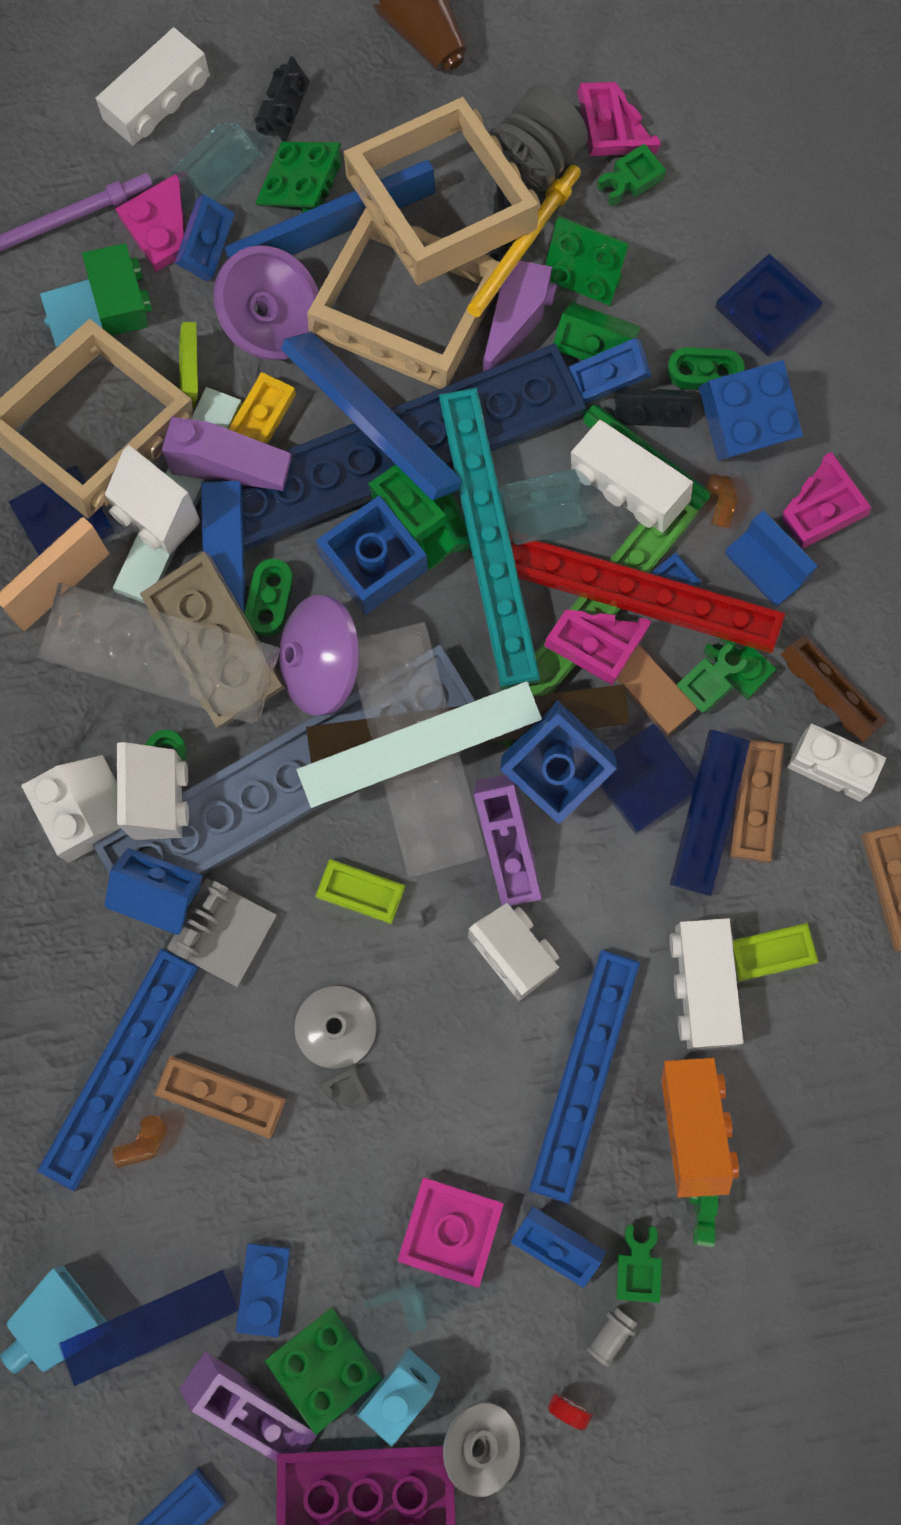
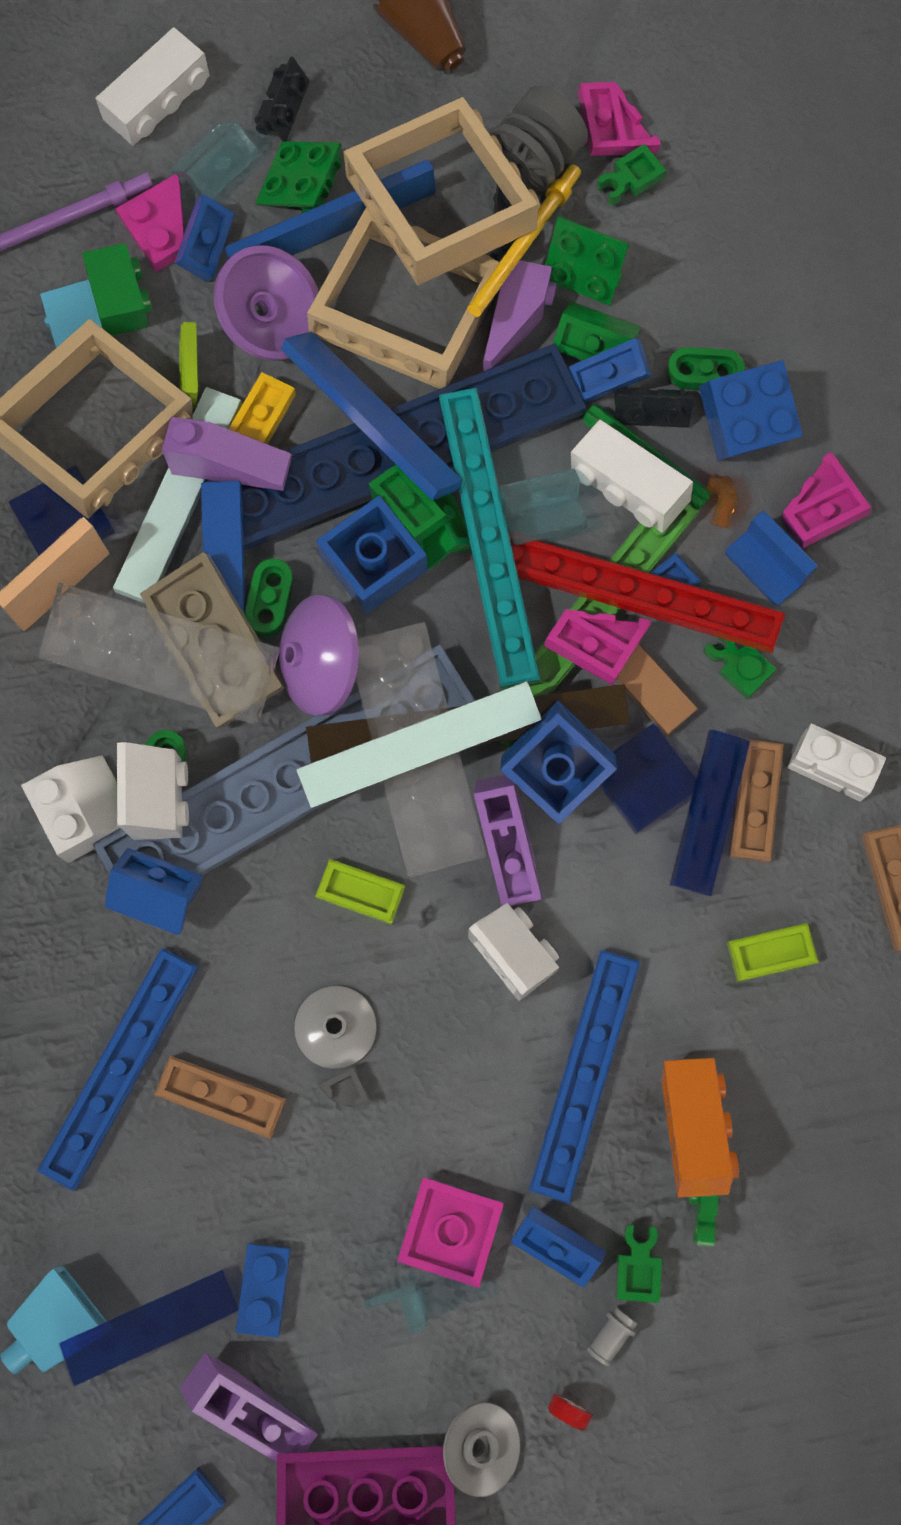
(146, 1144): clear orange arm -> none
(150, 502): white slope -> none
(222, 932): light grey hinge -> none
(323, 1370): green hinge -> none
(399, 1397): medium azure torso -> none
(706, 984): white brick -> none
(708, 682): green plate -> none
(768, 305): clear blue plate -> none
(833, 688): reddish brown plate -> none

